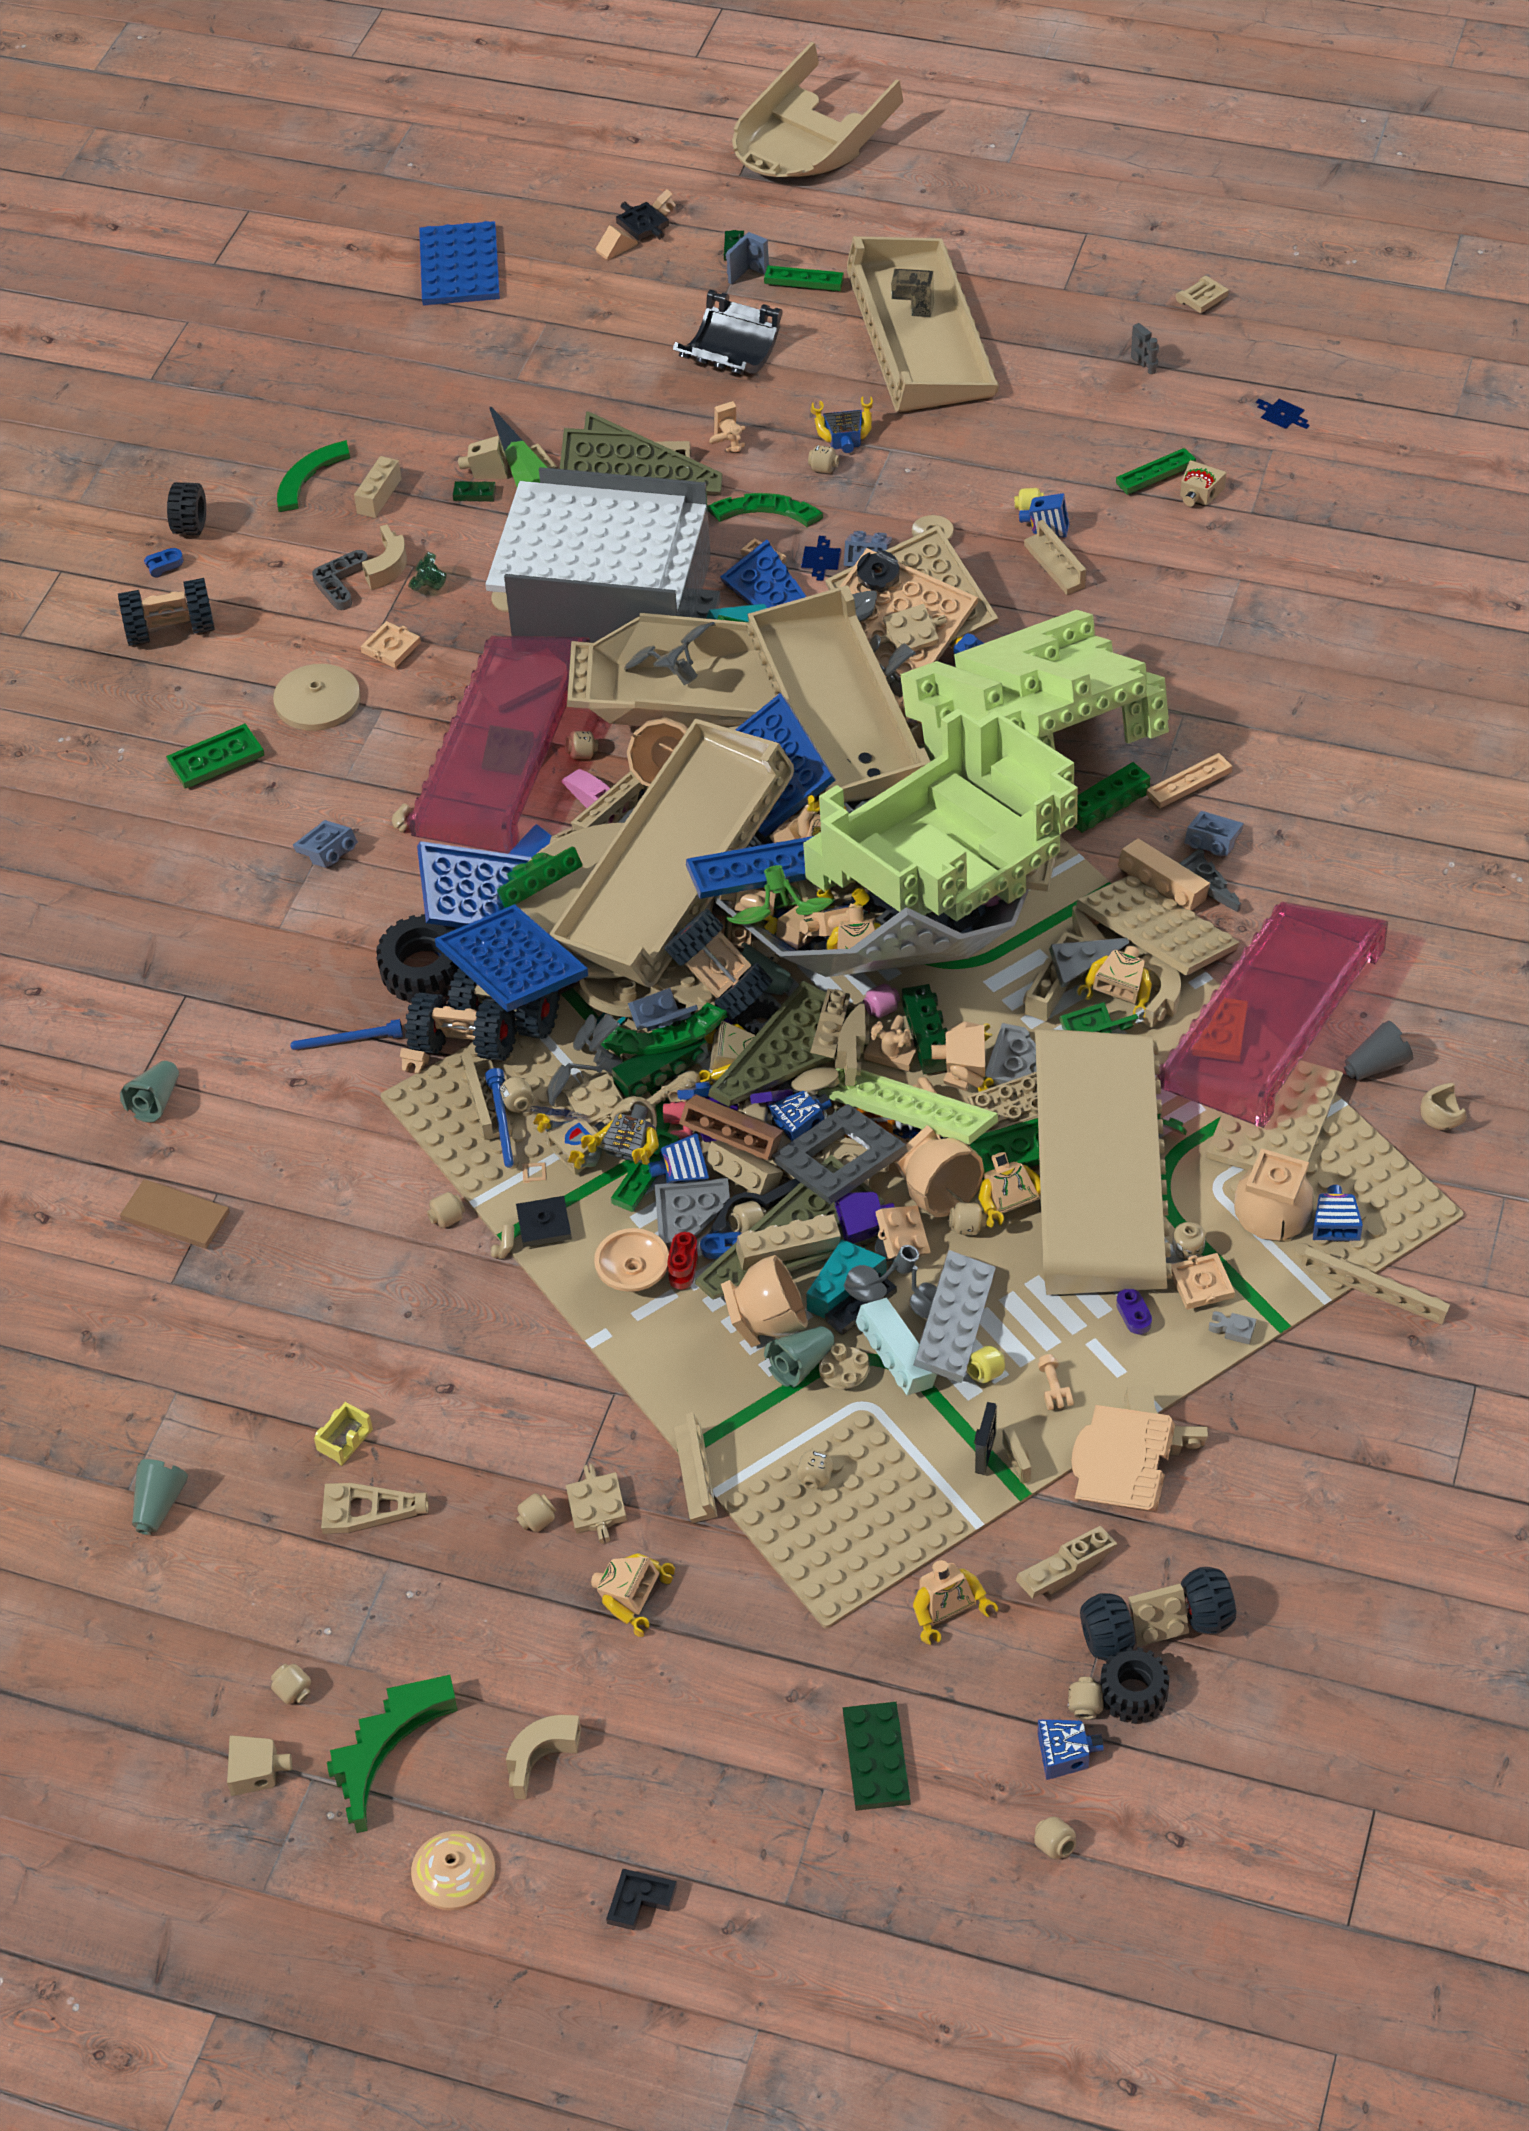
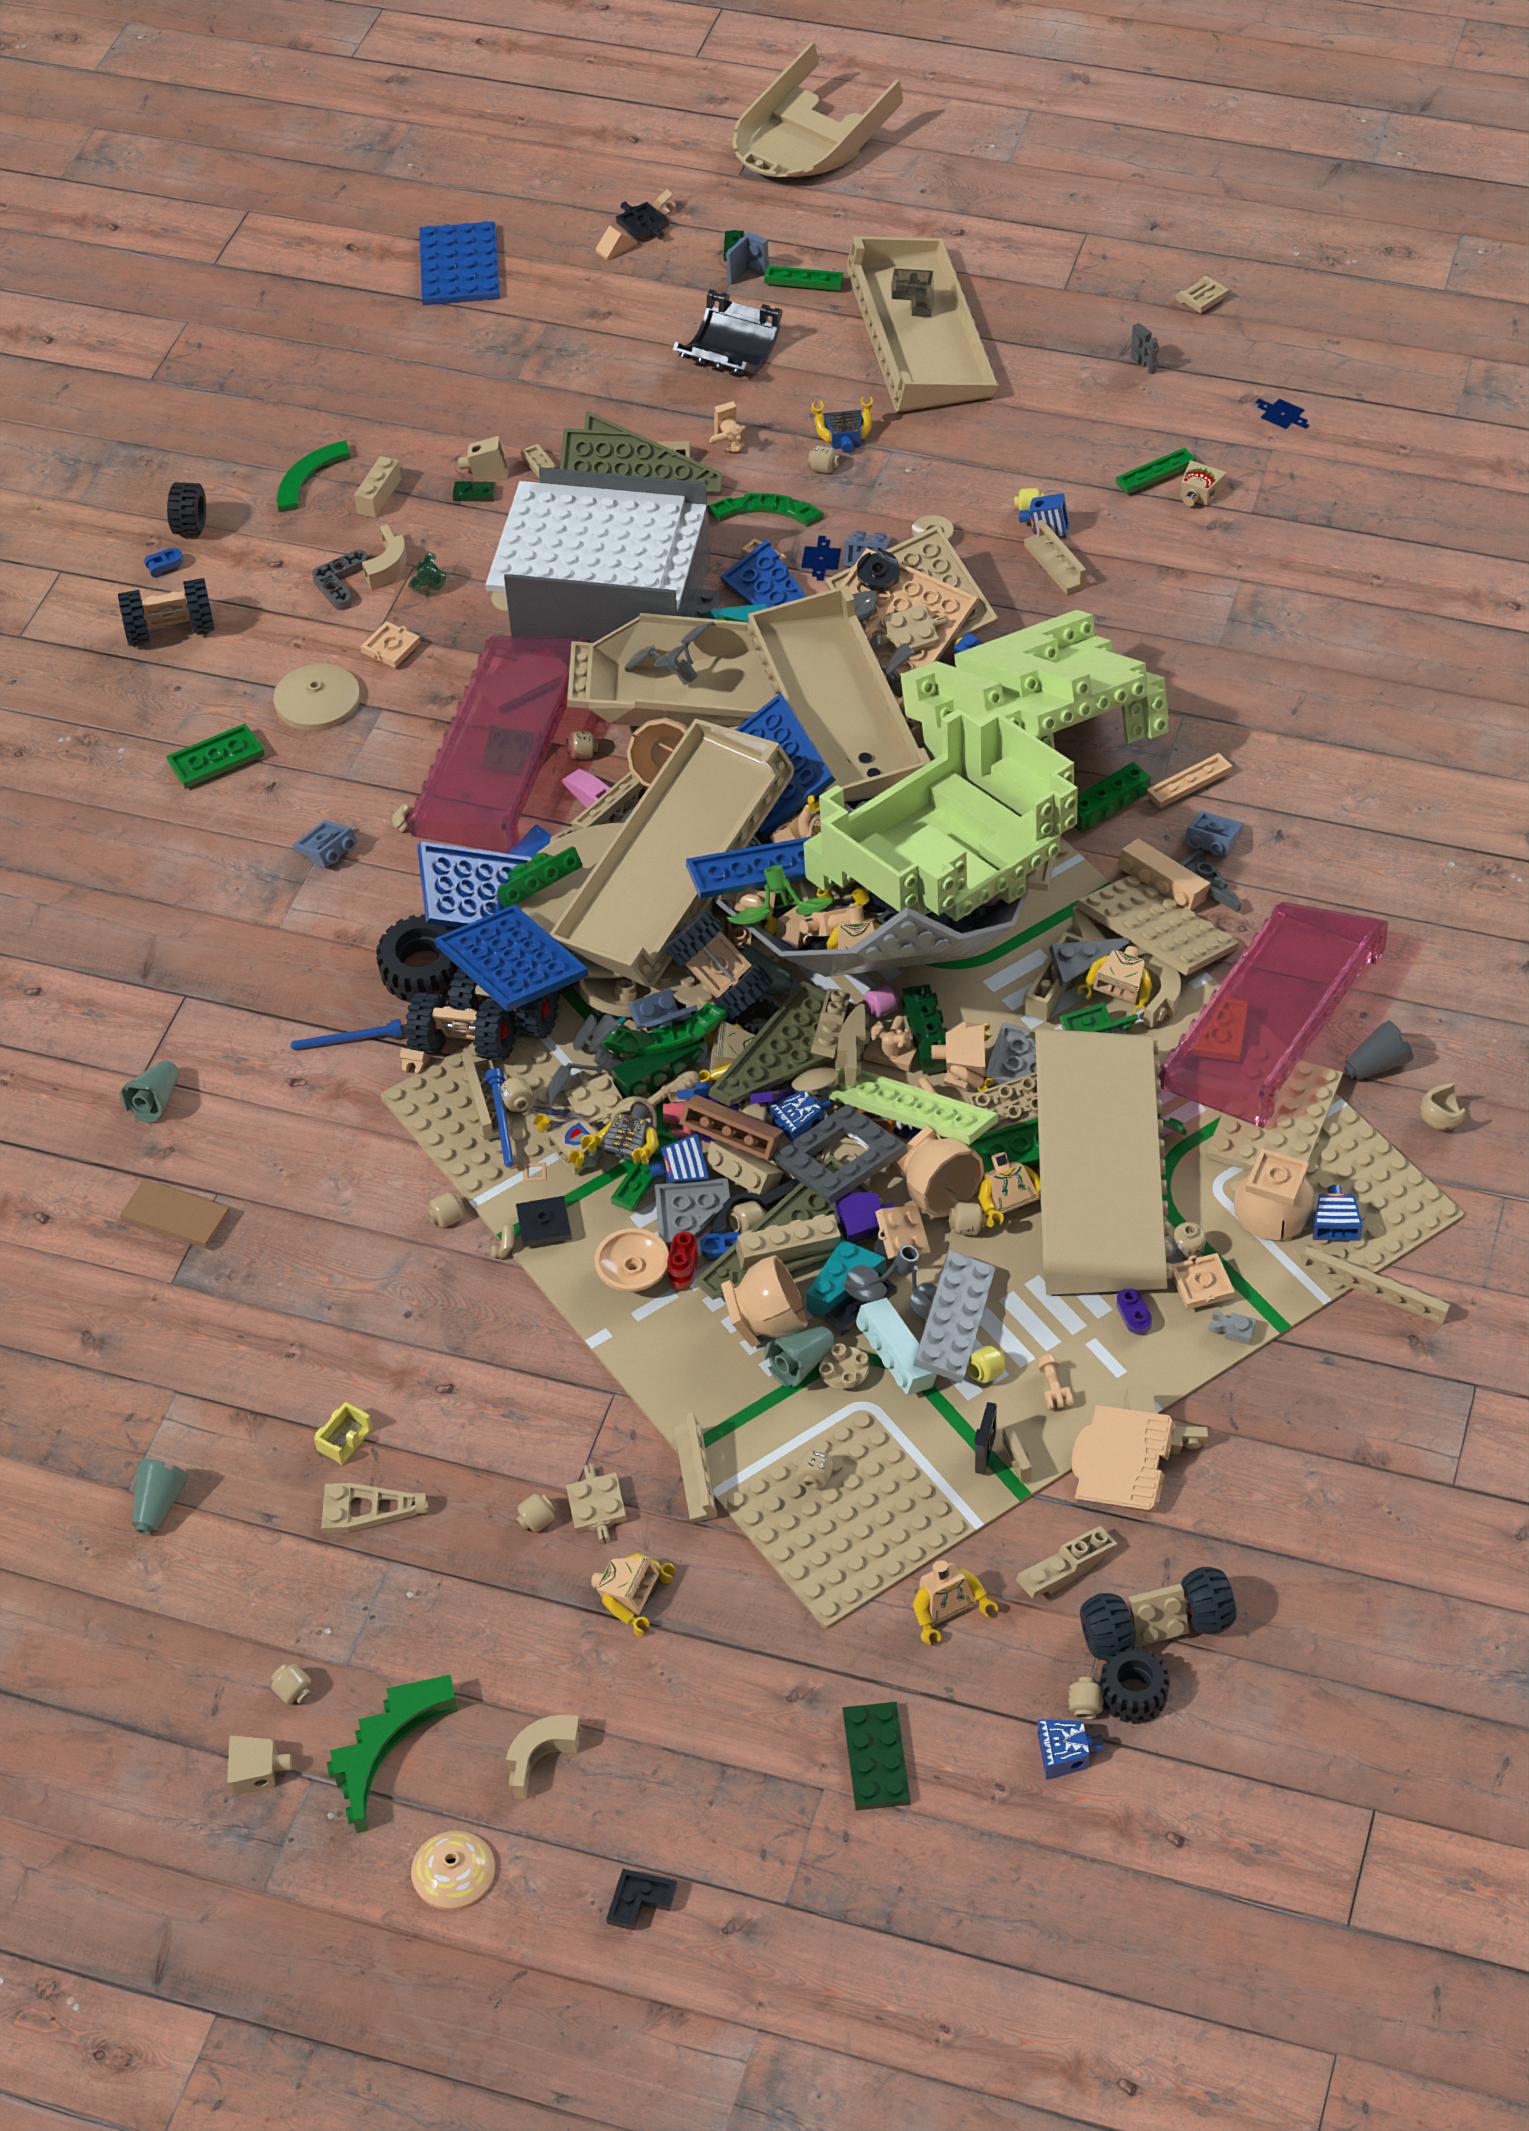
(521, 459): bright green plate -> none
(1055, 1838): tan head -> none

